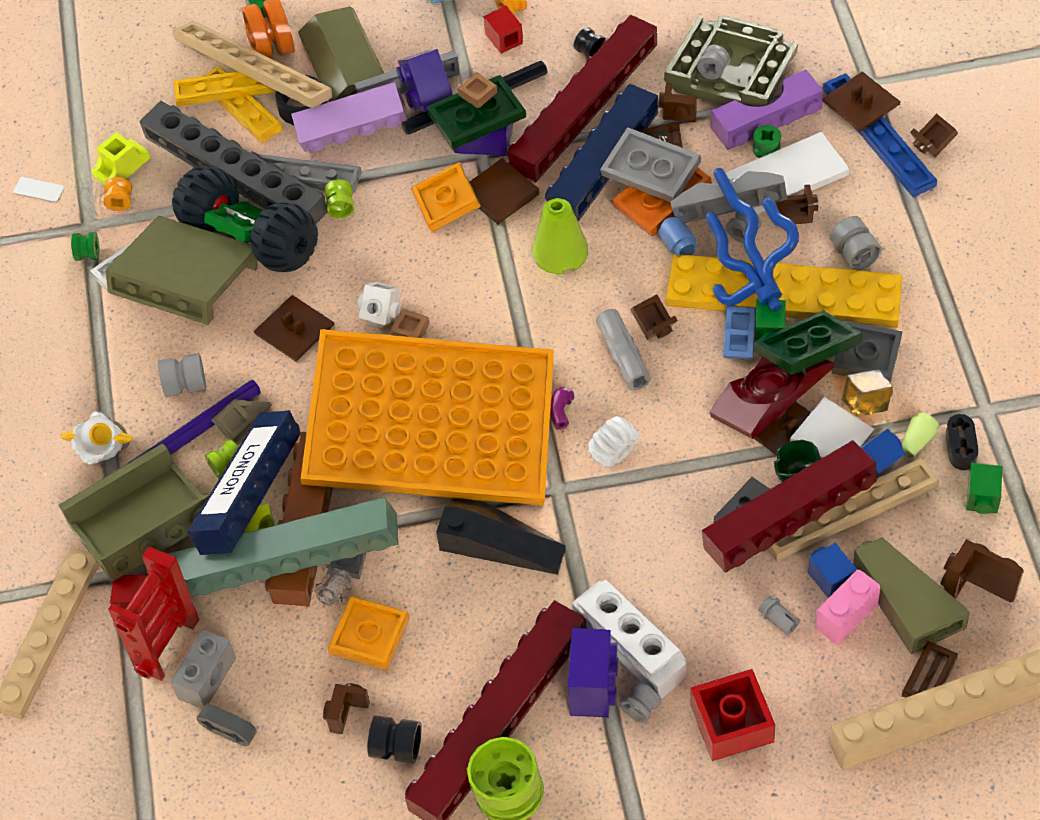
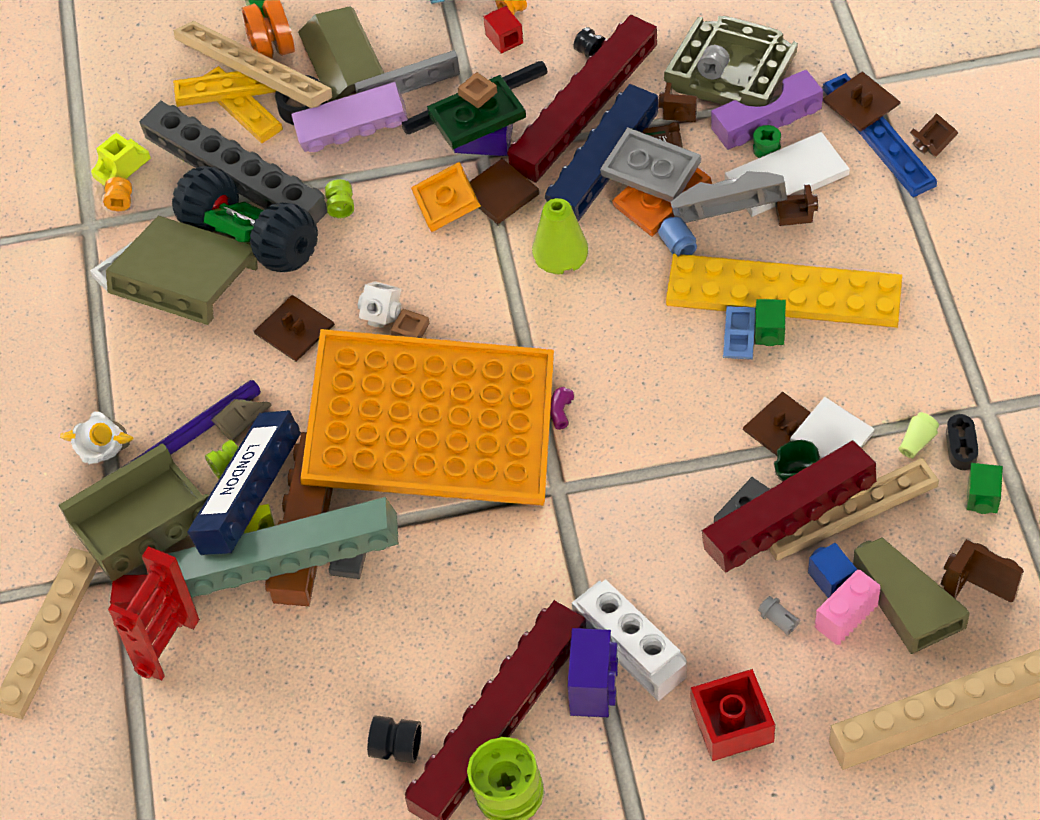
(38, 189): white sticker -> none
(85, 246): green wheel -> none
(181, 375): light grey wheel -> none
(203, 669): light grey brick -> none
(226, 725): dark grey beam -> none
(316, 173): light grey tile -> none
(333, 585): clear brick -> none
(337, 709): reddish brown bracket -> none
(368, 633): light orange plate -> none
(424, 79): dark purple brick -> none
(489, 534): black wedge -> none
(613, 441): white gear -> none
(623, 349): light grey axle -> none
(640, 702): light grey wheel -> none
(653, 318): reddish brown bracket -> none
(737, 226): light grey wheel -> none
(761, 275): blue plant -> none
(764, 395): dark red slope -> none
(807, 342): dark green plate -> none
(855, 242): light grey wheel -> none
(867, 393): clear yellow brick -> none
(876, 352): dark grey plate -> none
(884, 449): blue brick -> none
(941, 652): reddish brown tile -> none

